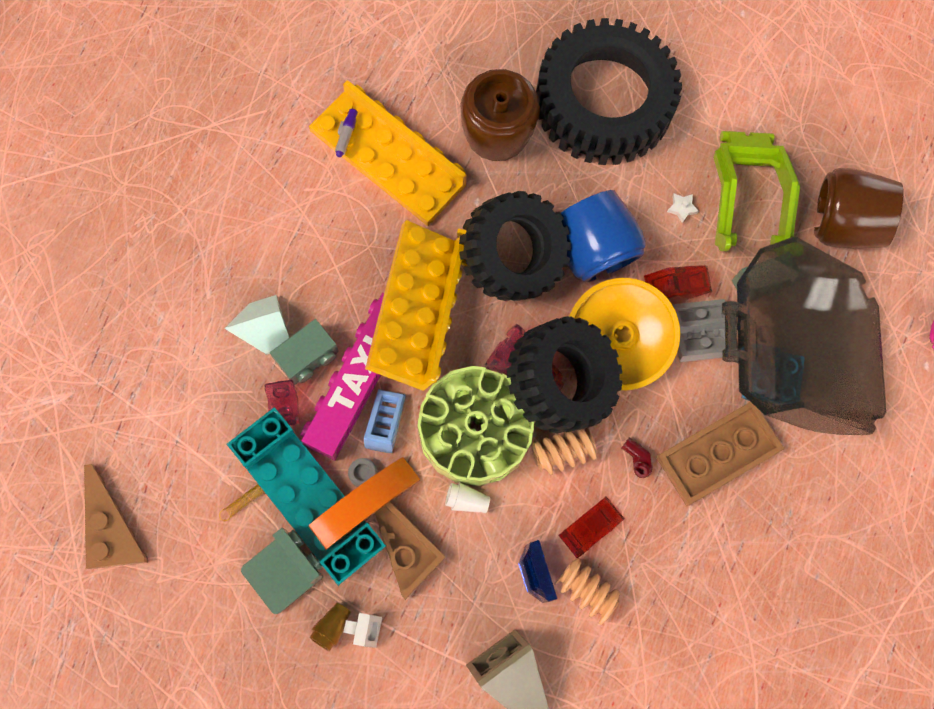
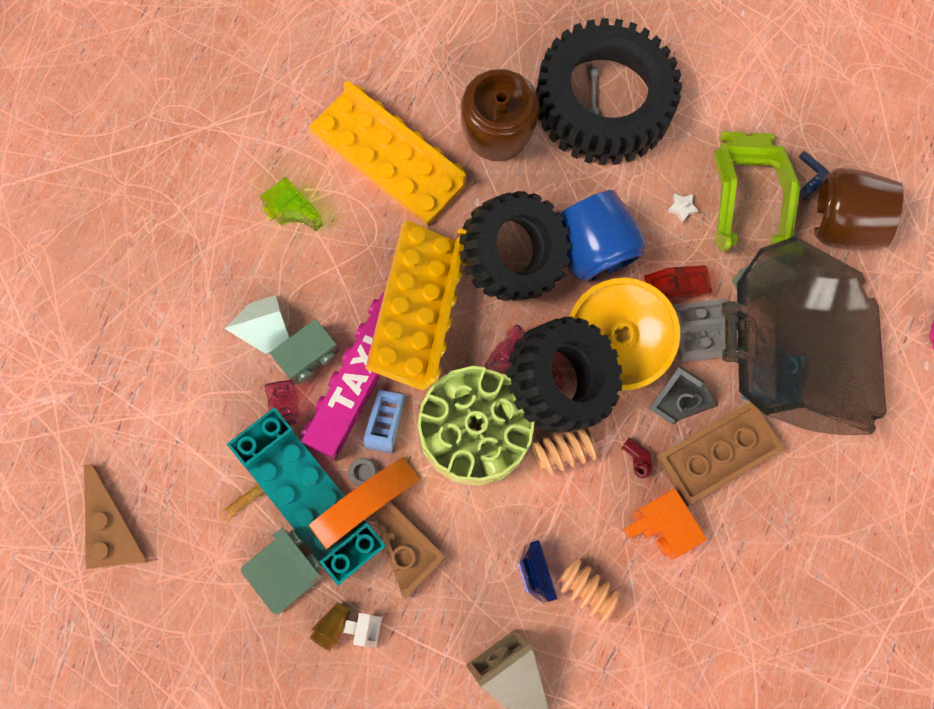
(287, 205): none -> clear neon green arch
(345, 130): piece -> none
(464, 498): white cone -> none
(591, 527): clear red slope -> none
(594, 72): none -> light grey hinge
(670, 522): none -> orange hinge
(682, 396): none -> dark grey slope
(817, 180): none -> dark blue piece

